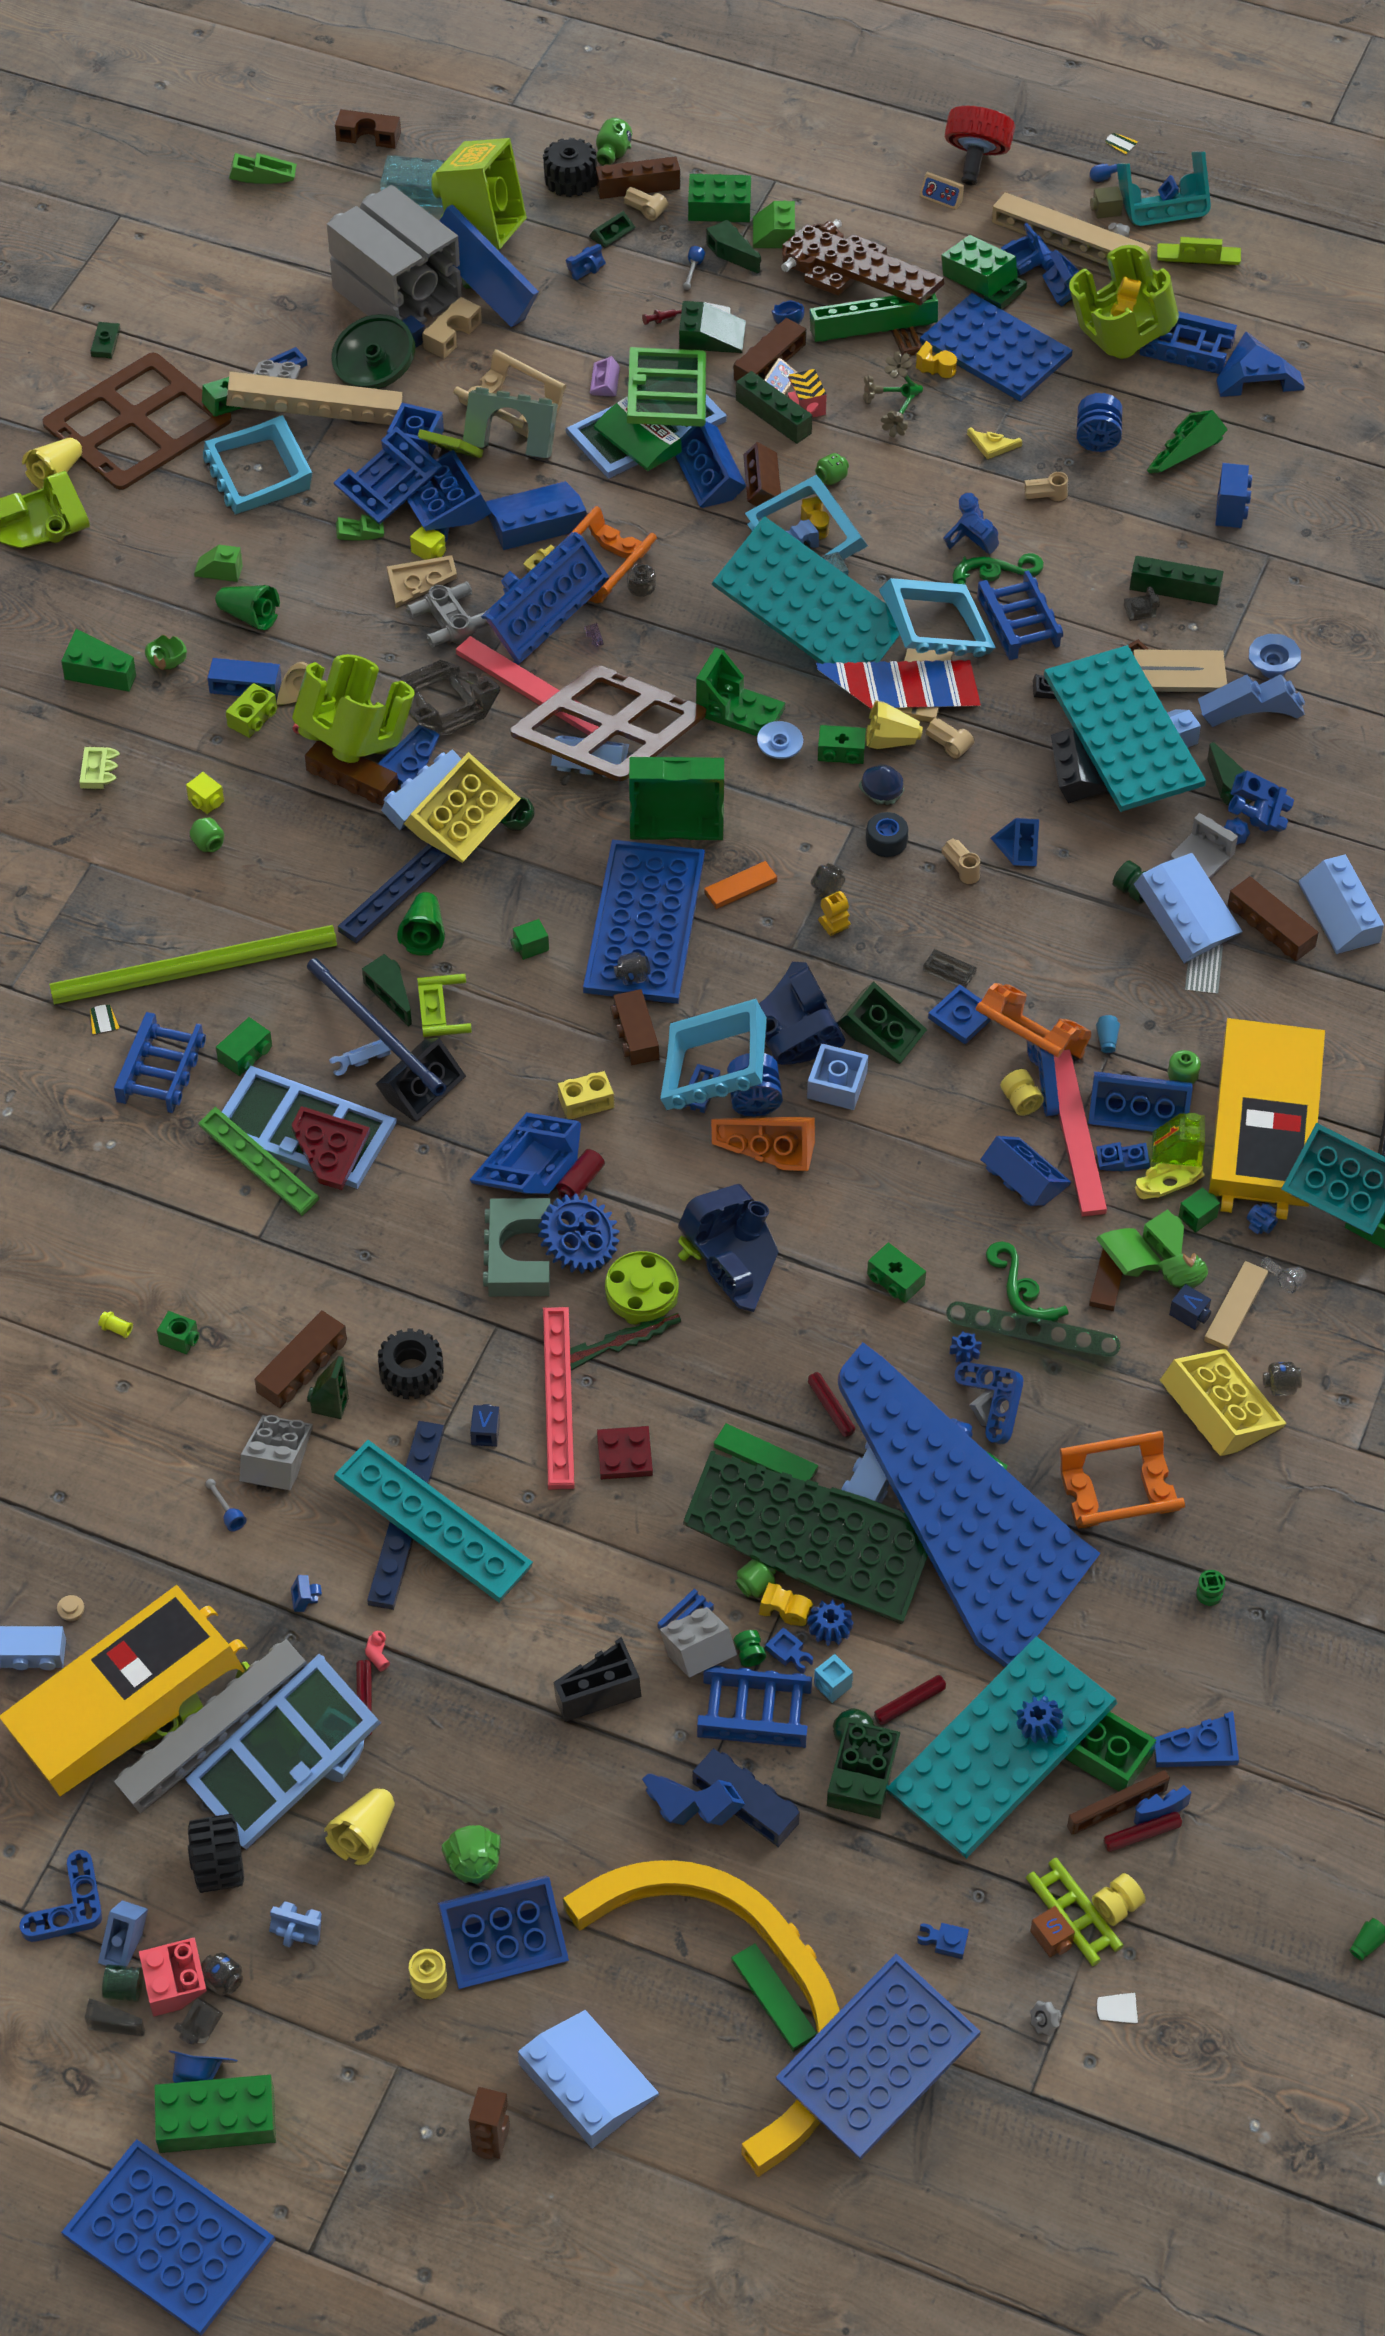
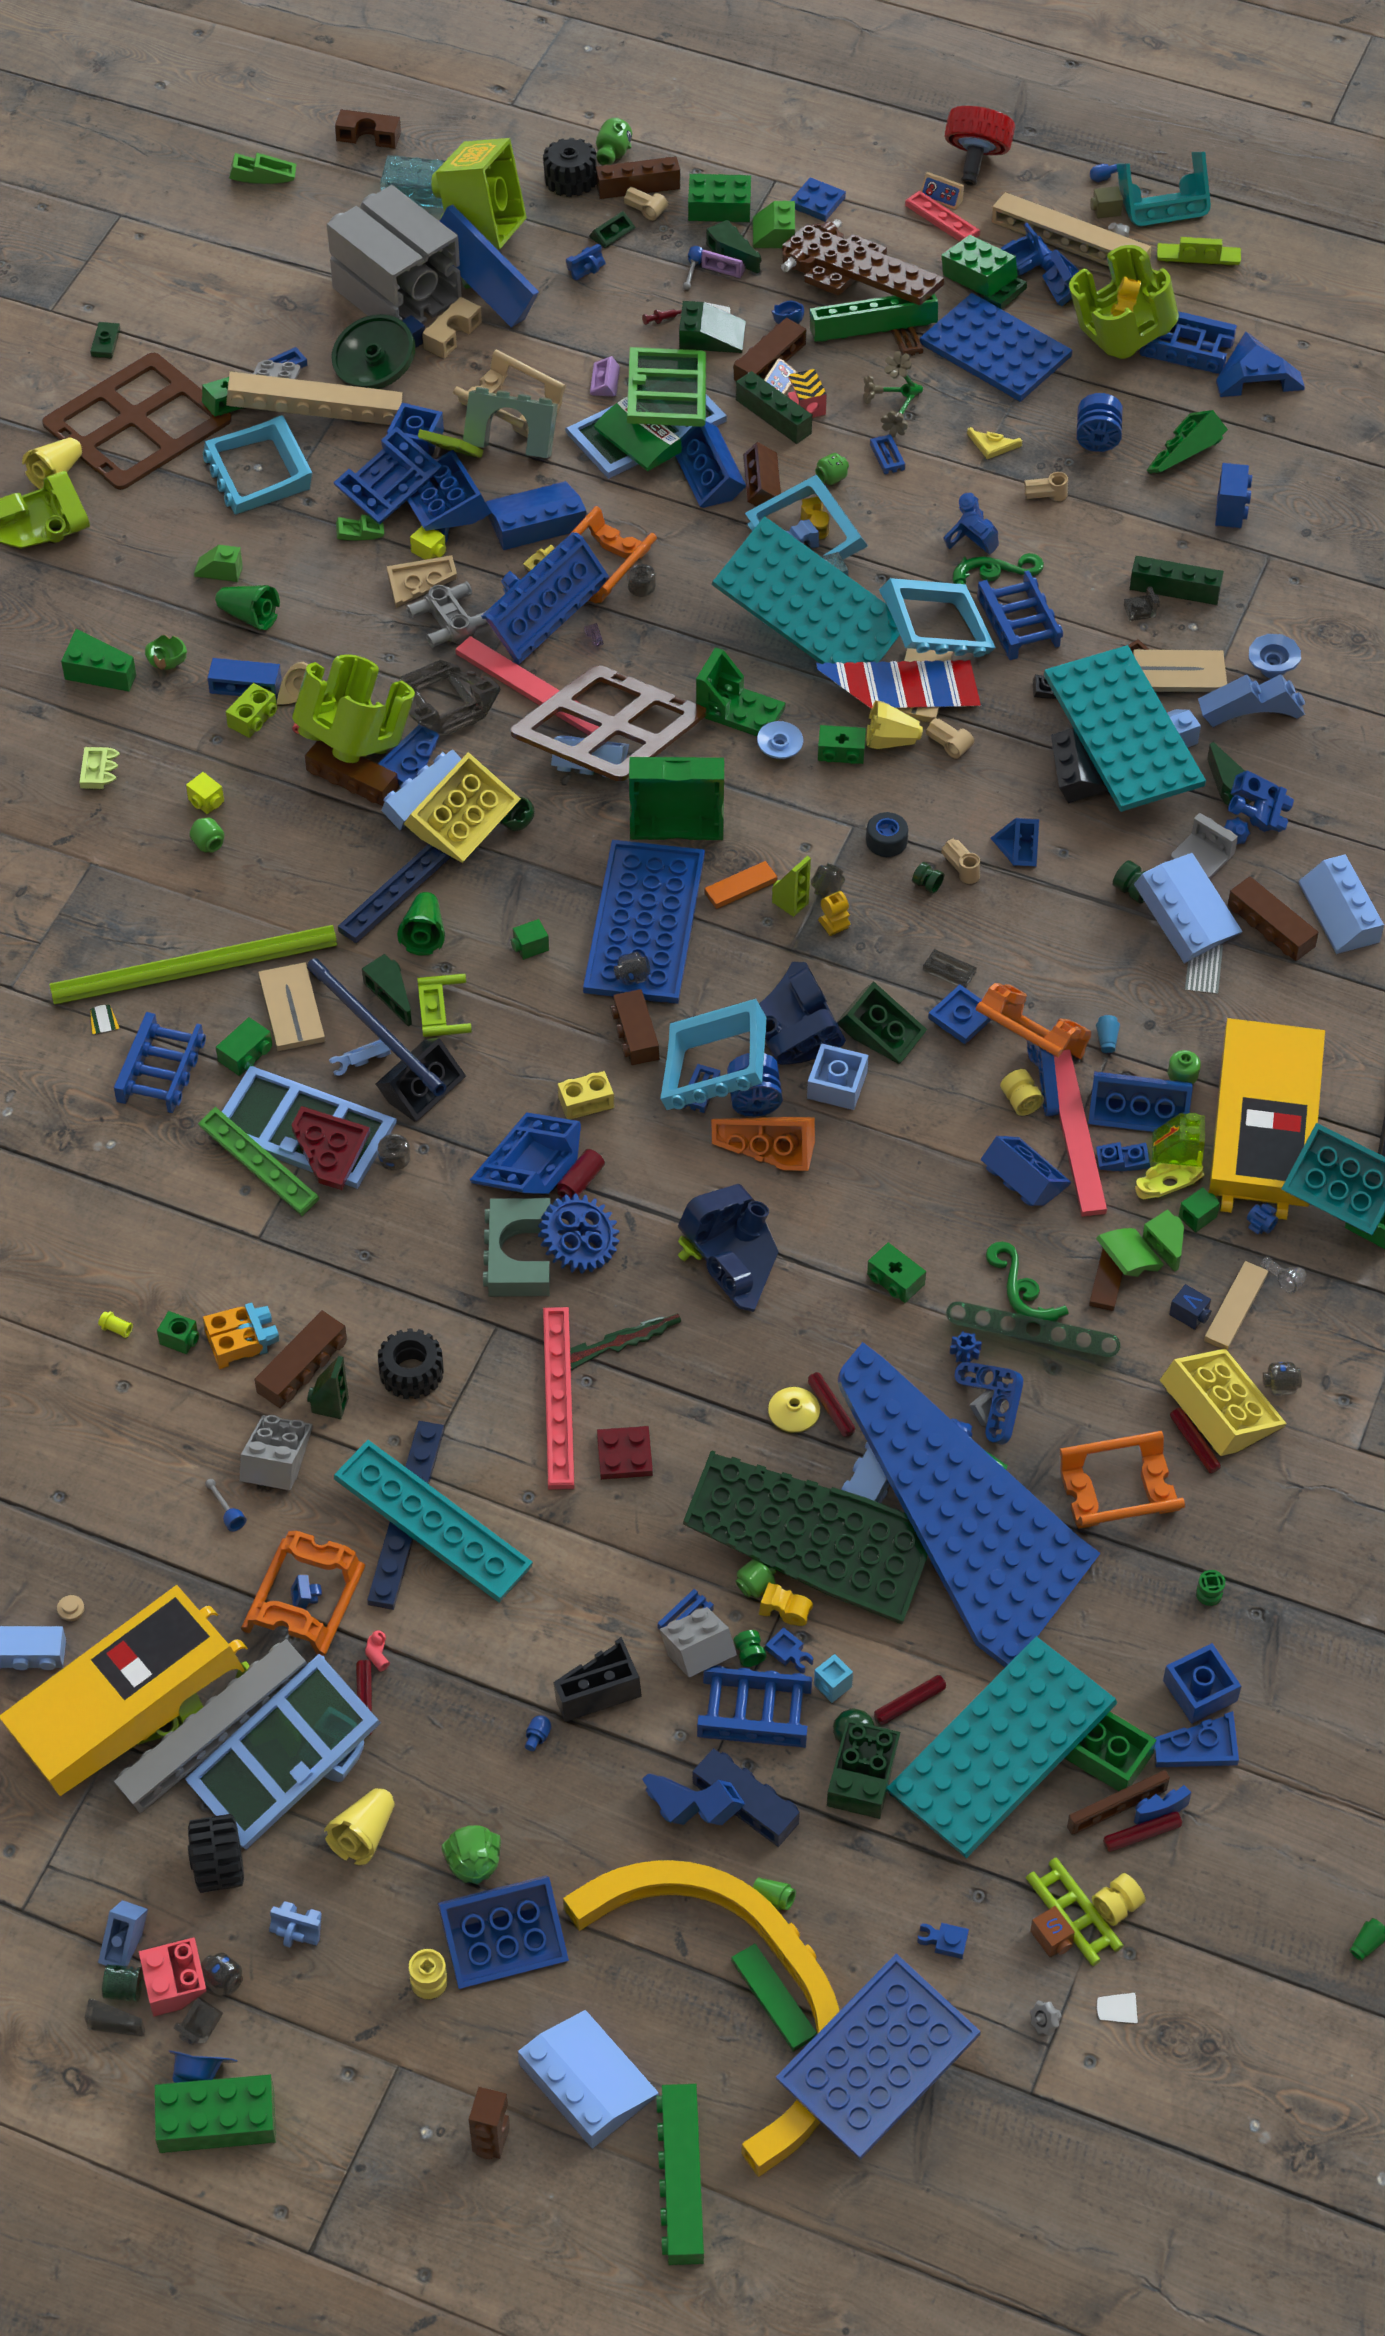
(75, 1911): blue beam -> none
(168, 2237): blue plate -> none
(239, 1333): none -> light orange hips
(291, 1006): none -> tan tile
(296, 1619): none -> orange piece
(394, 1152): none -> clear smoke head
(485, 1425): dark blue brick -> none
(537, 1732): none -> blue cylinder
(641, 1287): lime piece -> none
(682, 2174): none -> green brick
(722, 264): none -> lavender slope
(757, 1451): green tile -> none
(778, 1893): none -> bright green cone
(793, 889): none -> lime slope
(794, 1418): none -> light yellow dish
(818, 199): none -> blue plate
(833, 1631): blue gear -> none
(881, 460): none -> blue tile
(882, 784): dark blue hair -> none
(928, 877): none -> dark green wheel
(941, 216): none -> coral tile
(942, 363): yellow leg -> none
(1042, 1728): blue gear -> none
(1121, 142): sticker -> none
(1168, 189): blue slope -> none
(1184, 1270): bright green hair -> none
(1195, 1440): none -> dark red axle
(1202, 1683): none -> blue brick

